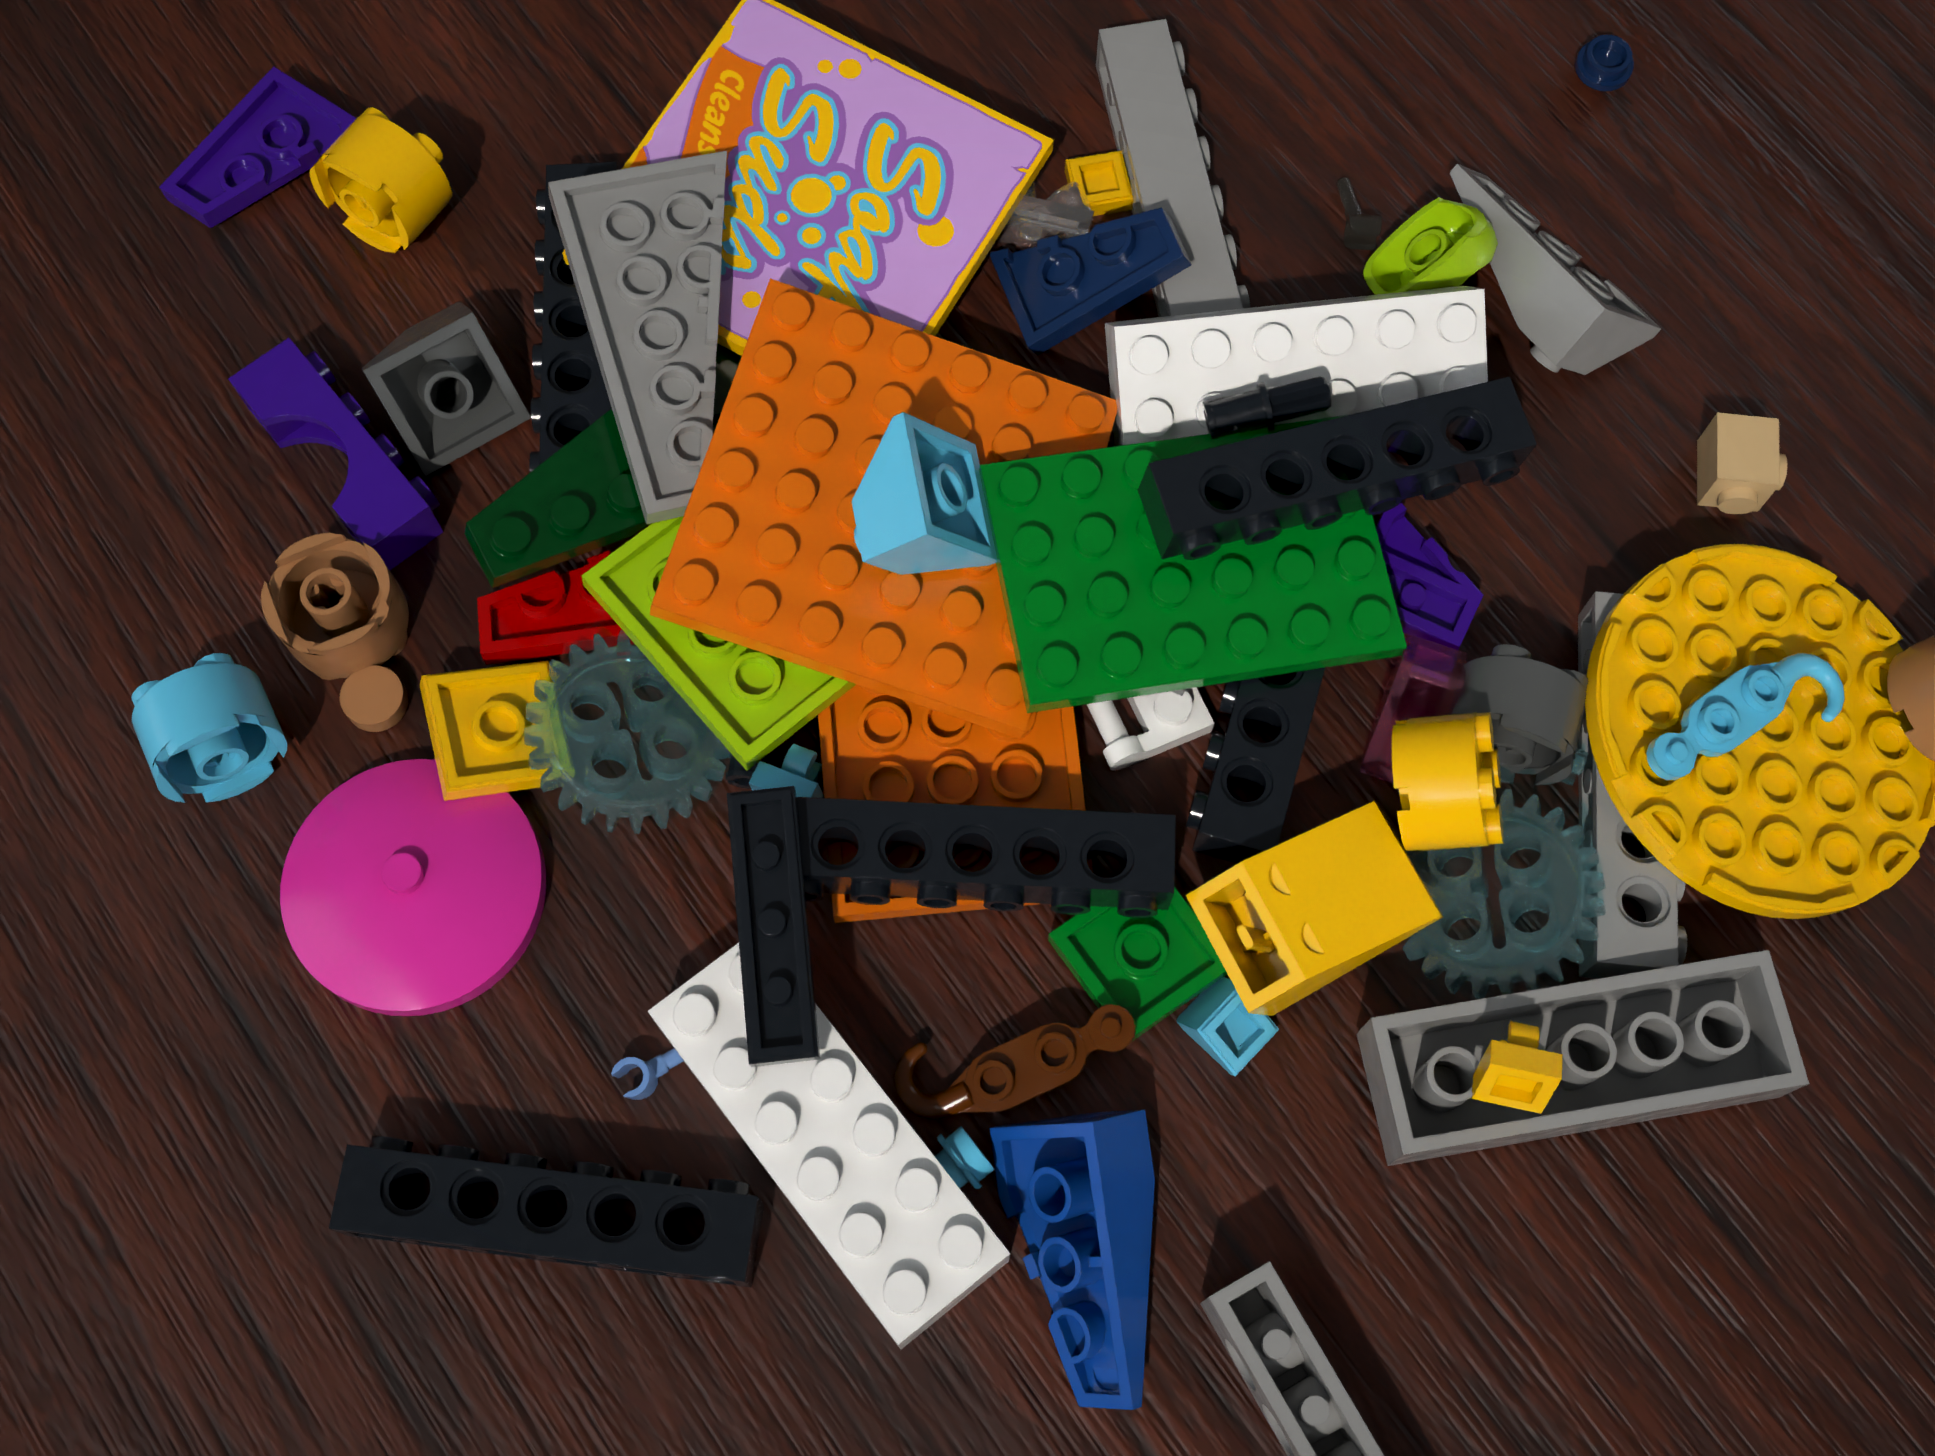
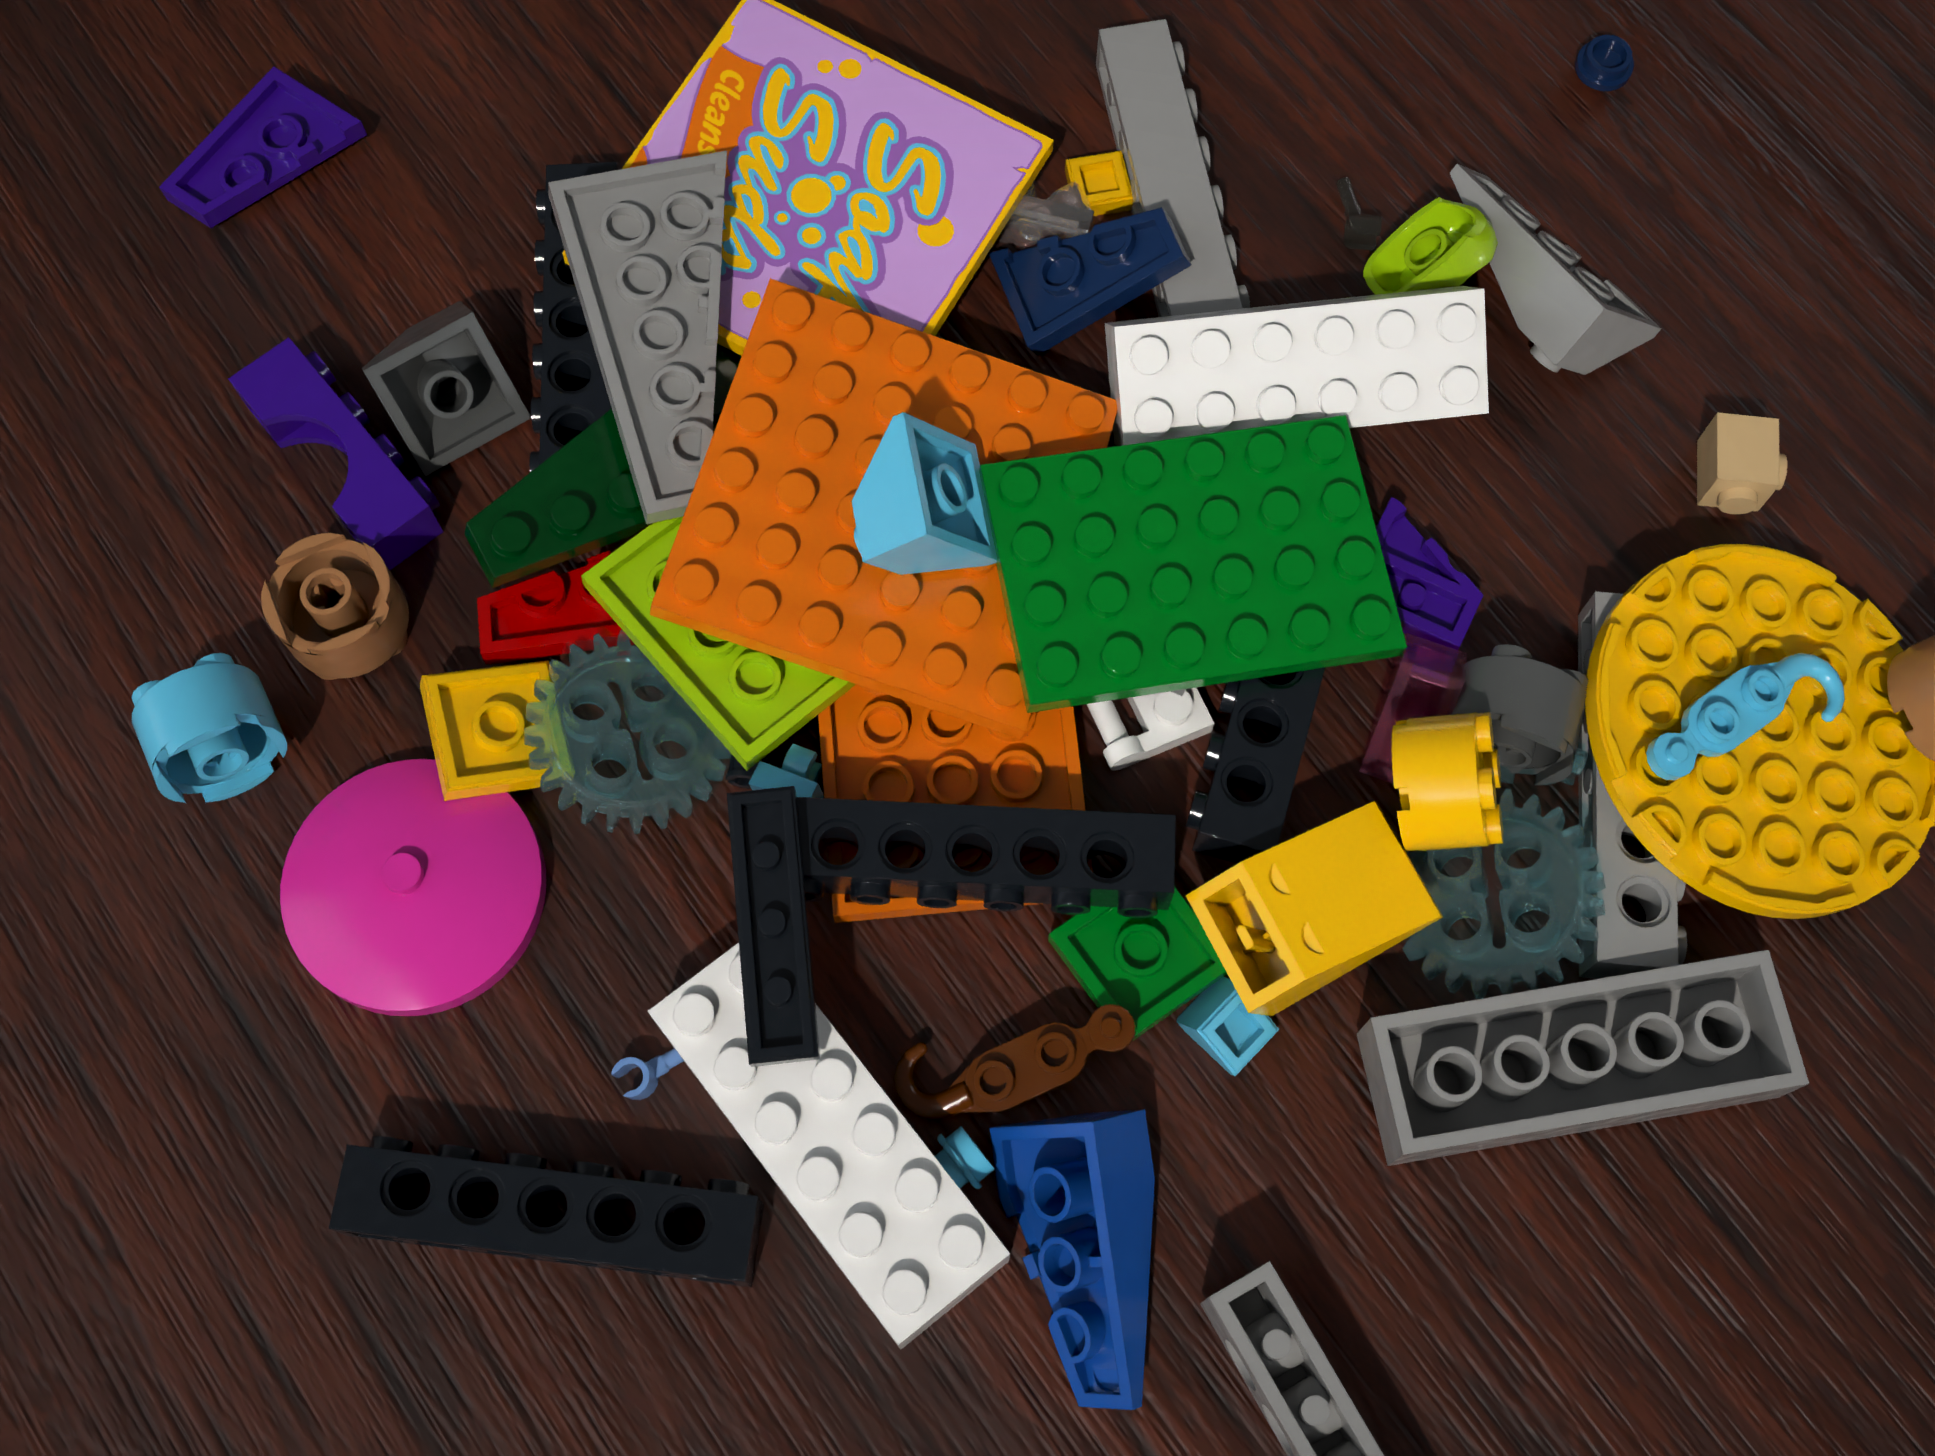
(374, 698): medium nougat tile -> none
(383, 181): yellow brick -> none
(1265, 407): black axle -> none
(1480, 417): black brick -> none
(1517, 1072): yellow tile -> none

